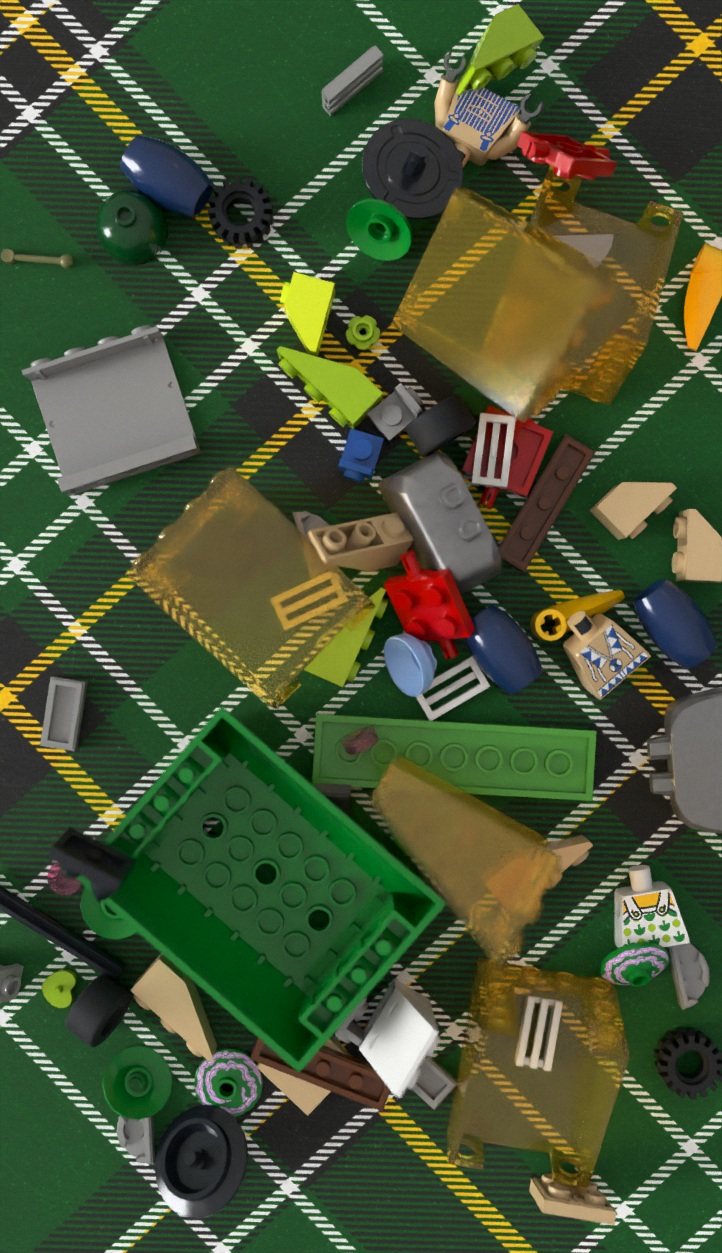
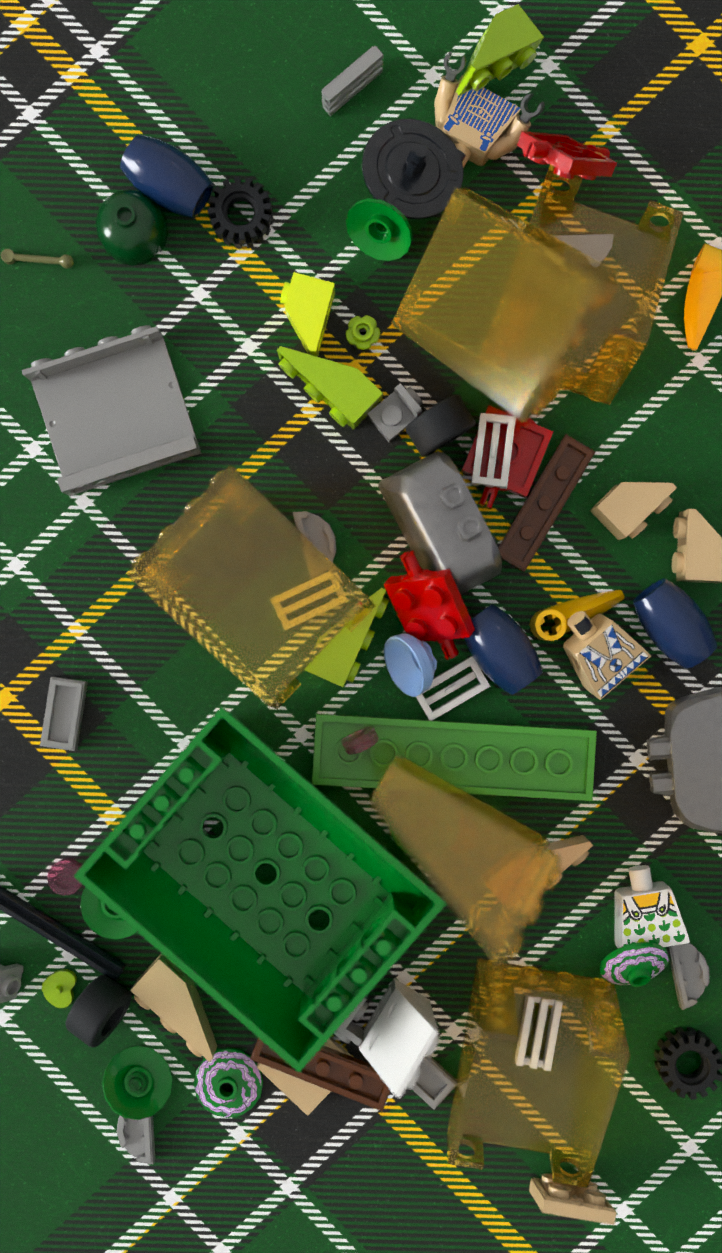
(87, 857): black tile -> none
(201, 1161): black piece -> none
(338, 794): dark grey tile -> none
(360, 456): blue bracket -> none
(363, 543): tan slope -> none

